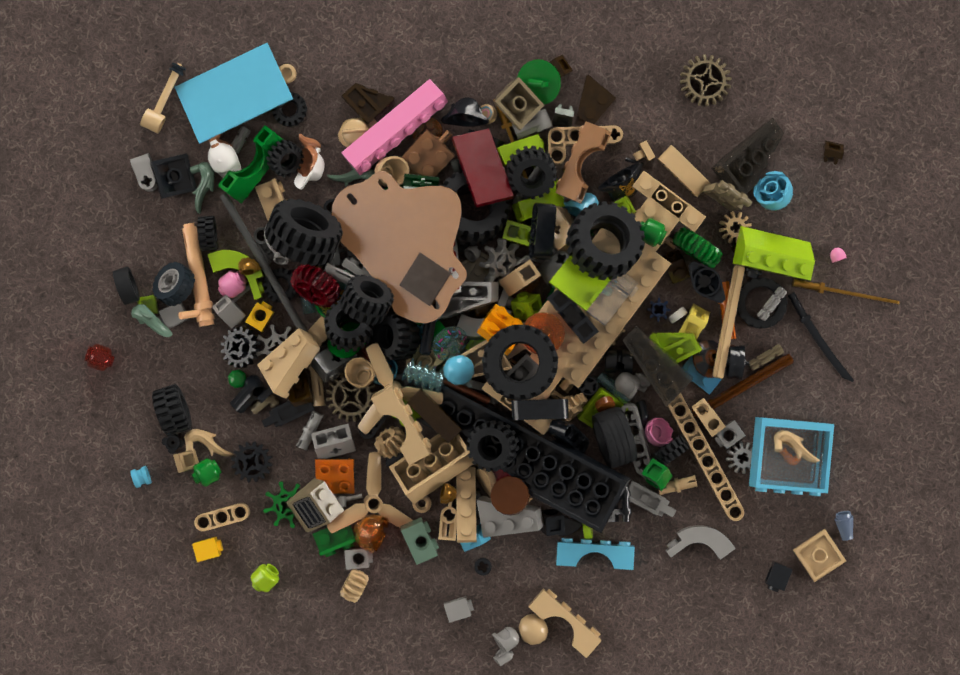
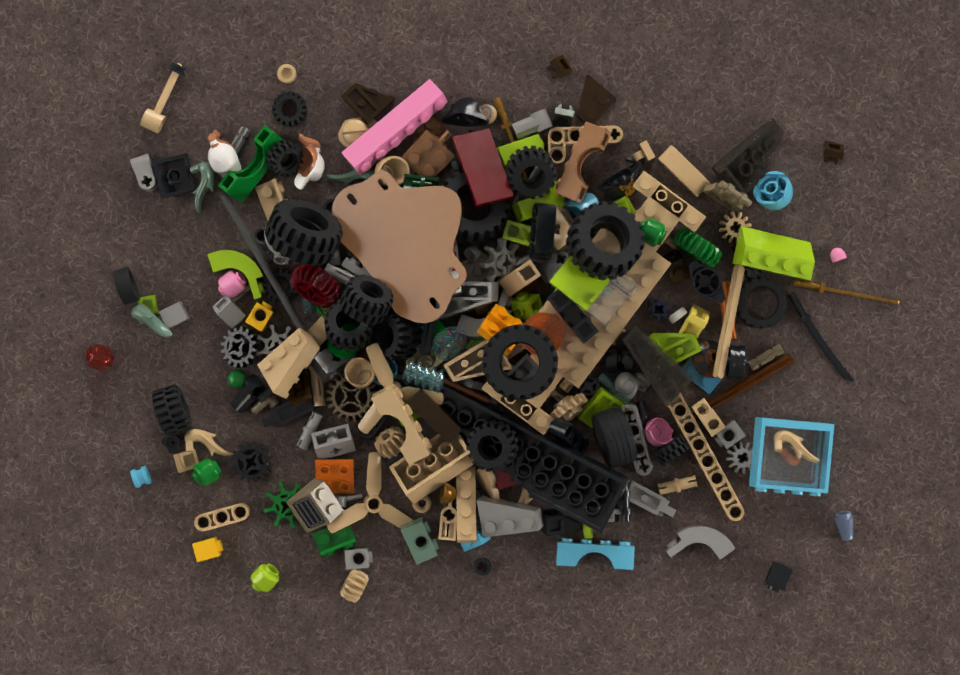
(173, 284): black wheel -> none
(202, 305): light nougat cylinder -> none
(207, 233): black tyre -> none
(233, 93): medium azure piece -> none
(248, 266): pearl gold piece -> none
(370, 532): clear orange cylinder -> none
(425, 279): dark brown tile -> none
(458, 370): medium azure hair -> none
(458, 609): light grey brick -> none
(506, 640): light grey piece -> none
(509, 495): reddish brown tile -> none
(518, 103): dark tan slope -> none
(533, 629): tan hair -> none
(540, 409): black beam -> none
(541, 79): green shield -> none
(547, 606): tan arch -> none
(604, 403): dark orange tile -> none
(657, 474): green brick -> none
(714, 82): dark tan gear -> none
(772, 303): light grey axle -> none
(819, 555): tan plate -> none

